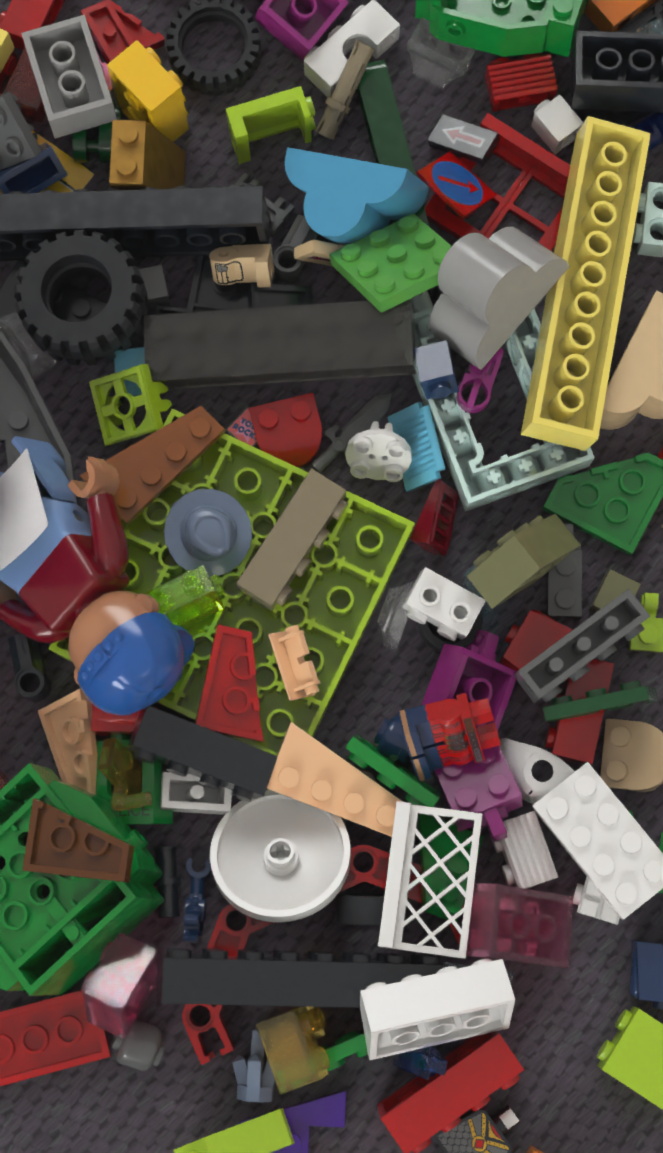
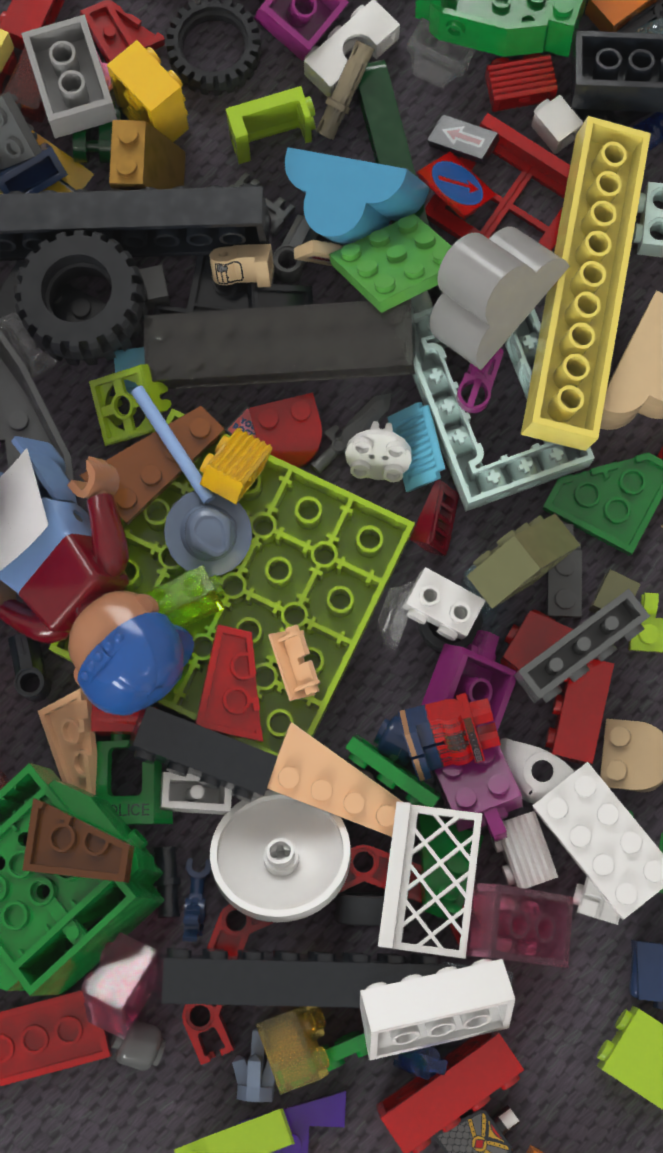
(125, 774): clear yellow plate -> none
(172, 443): none -> light blue piece
(235, 465): none -> yellow brick
(292, 540): dark tan brick -> none
(436, 370): brick -> none
(598, 699): dark green wing -> none

